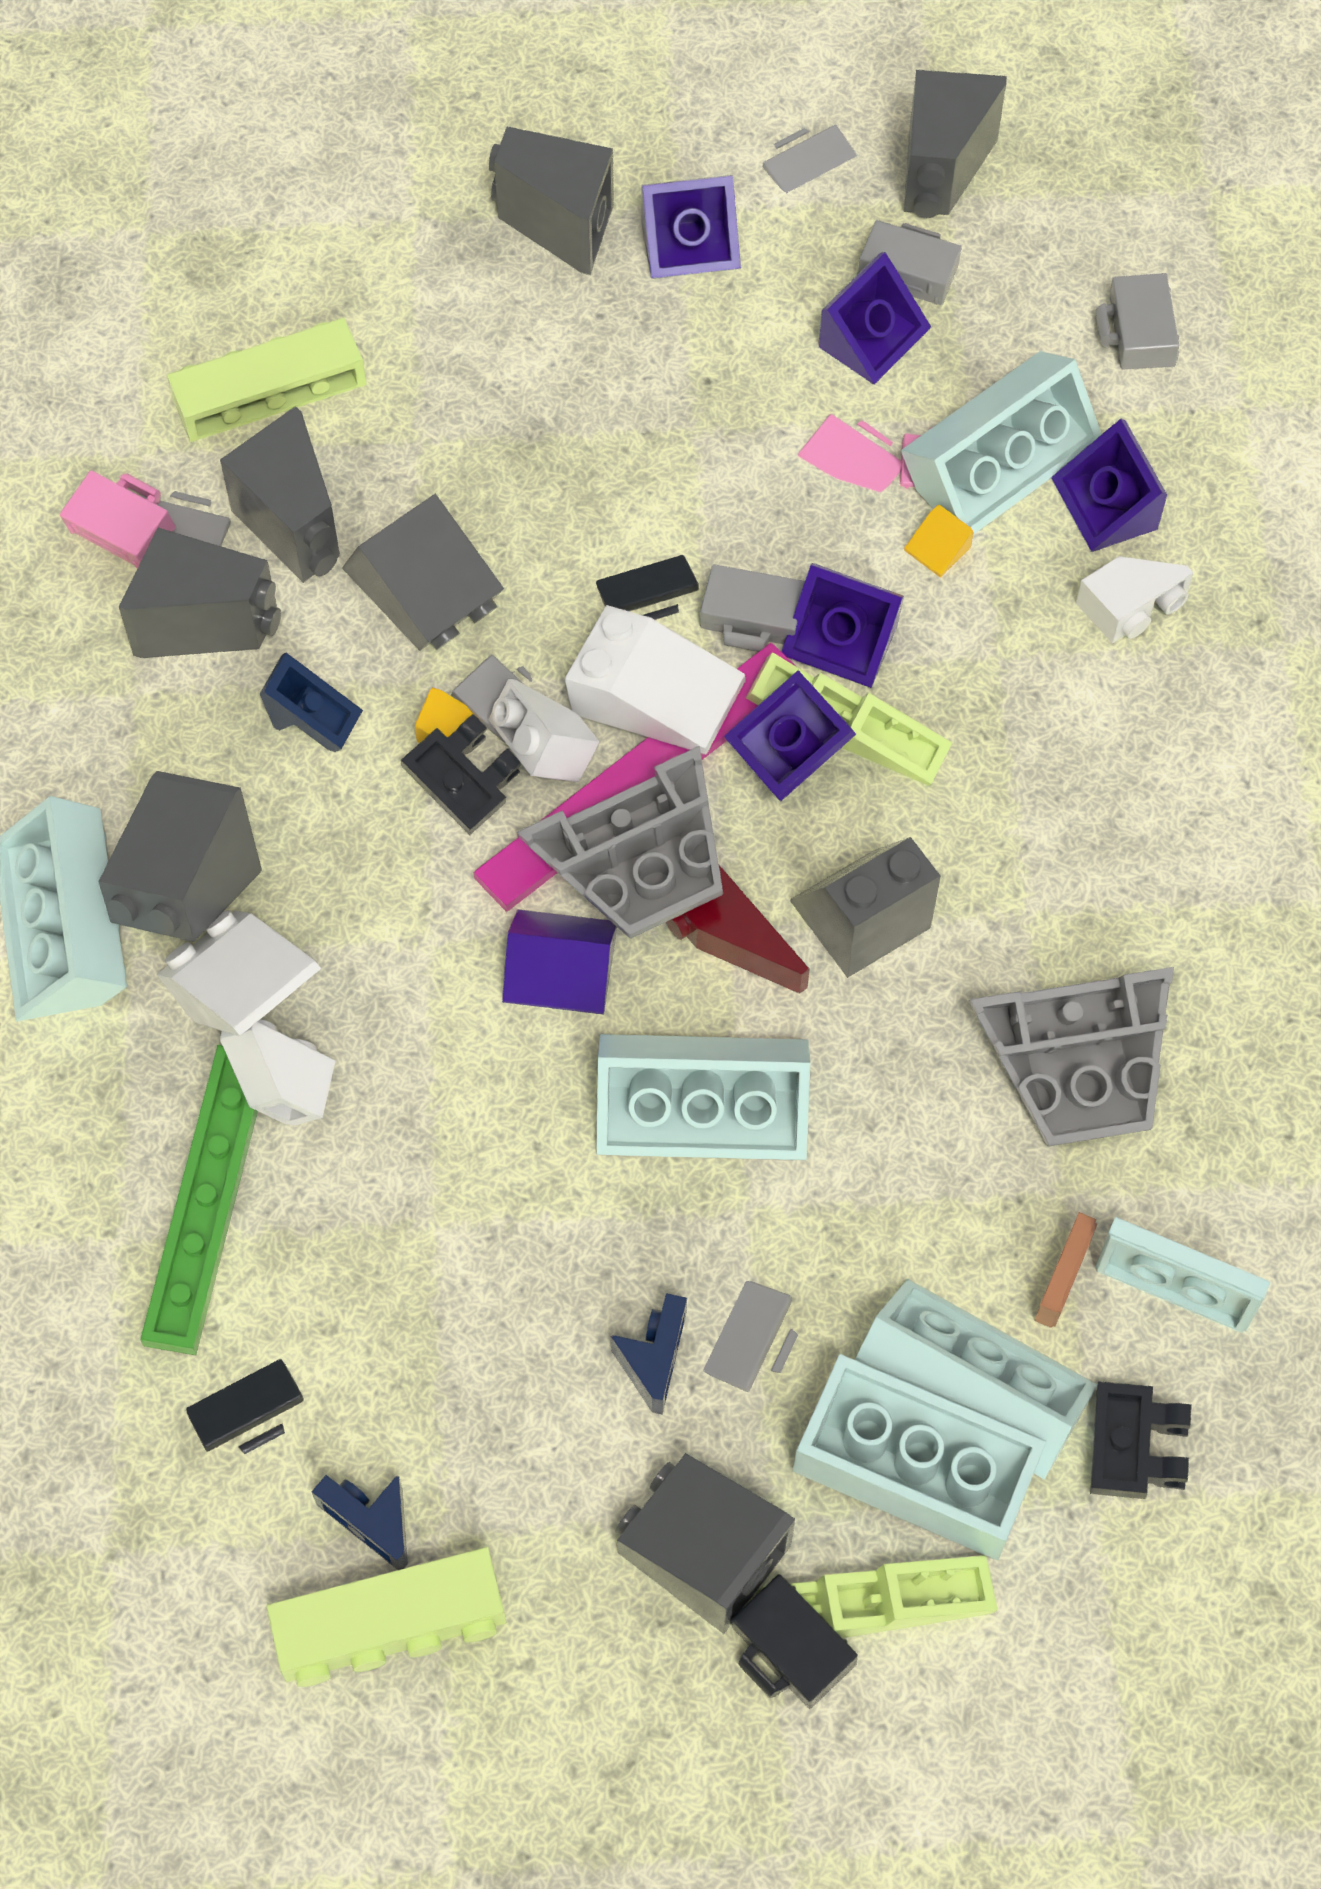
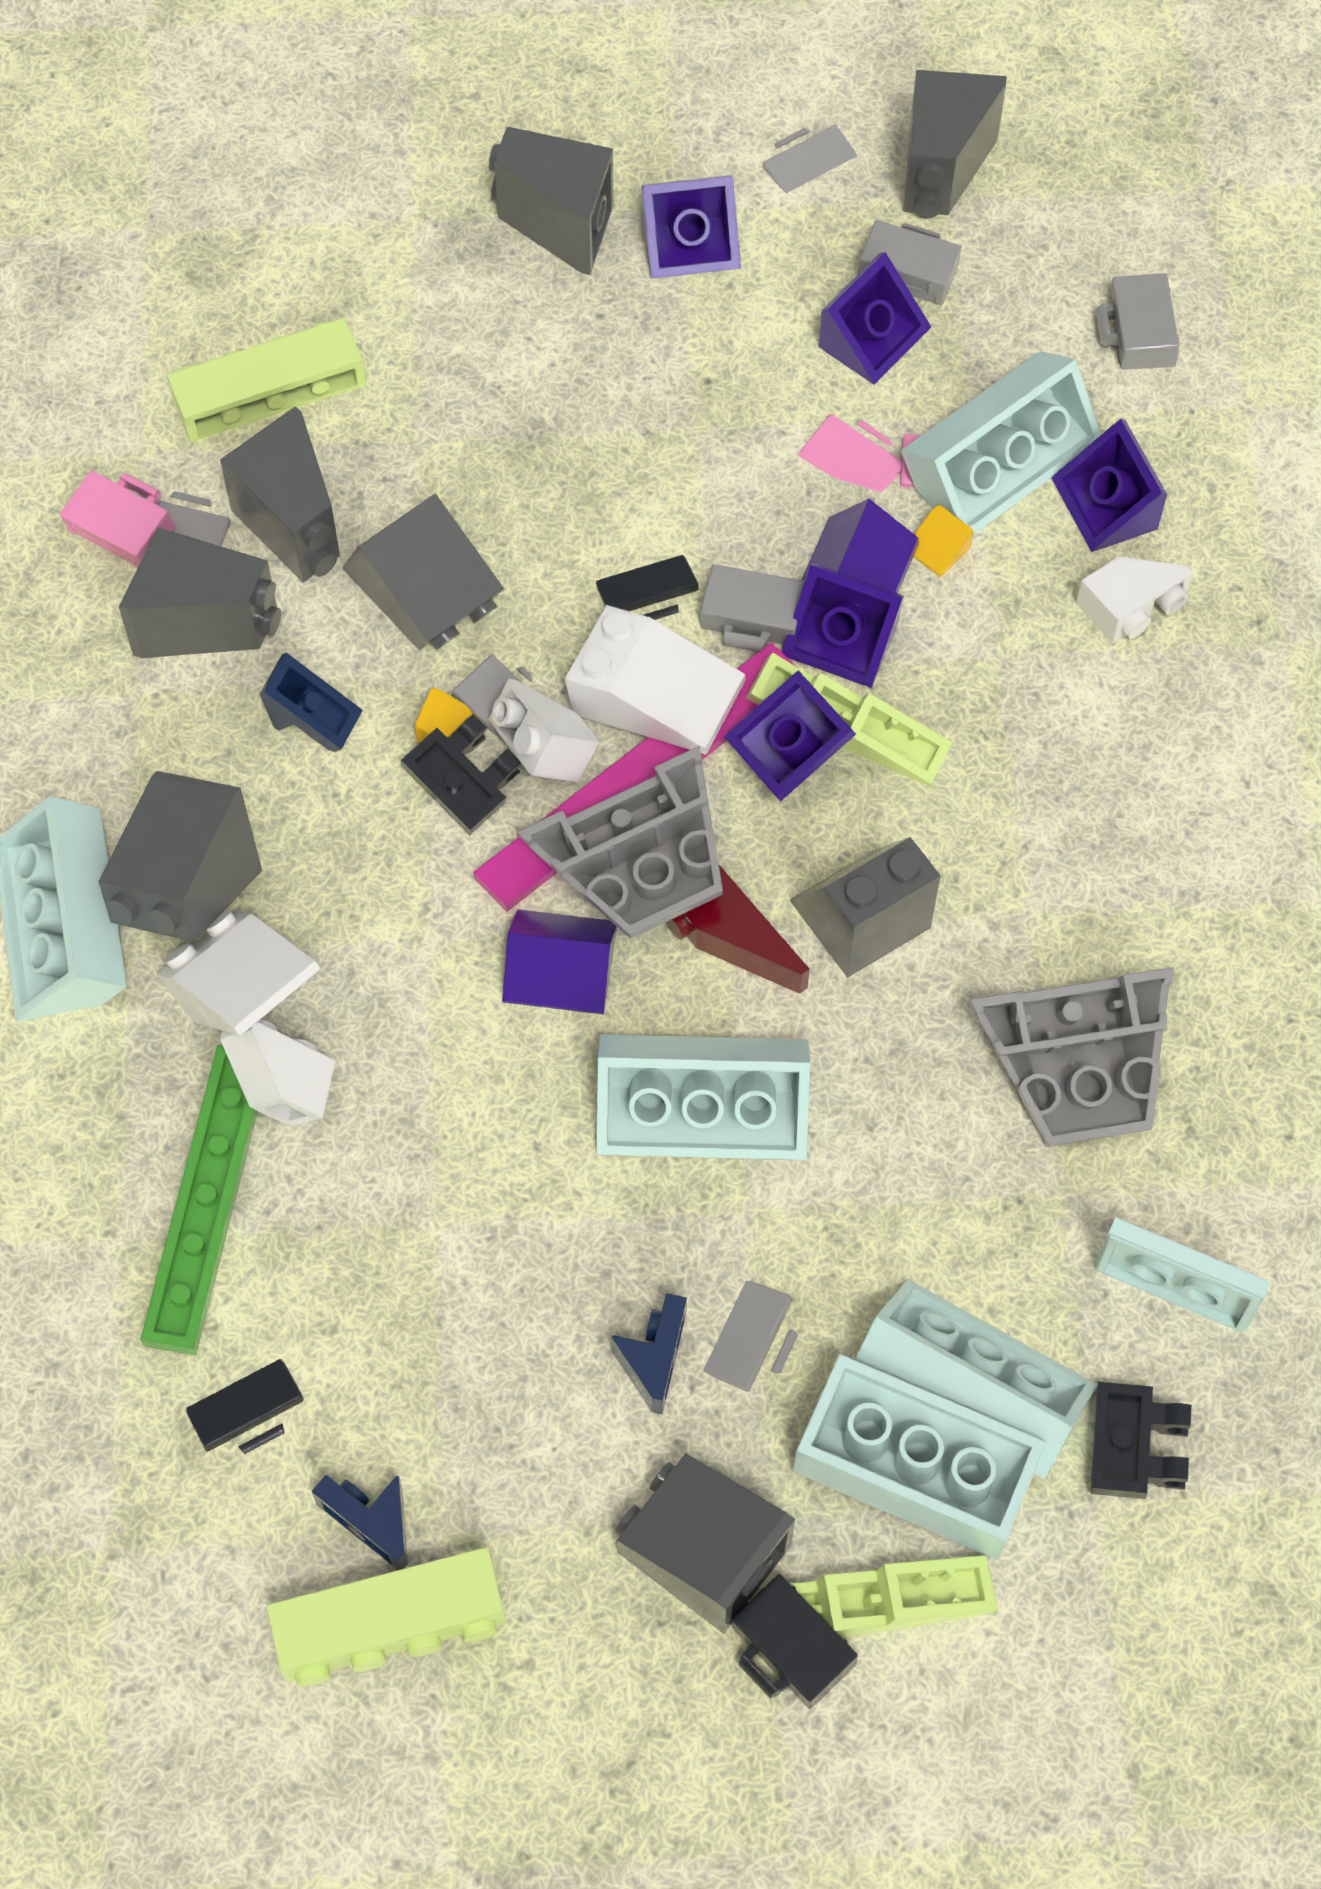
(866, 546): none -> dark purple slope
(1066, 1270): nougat tile -> none

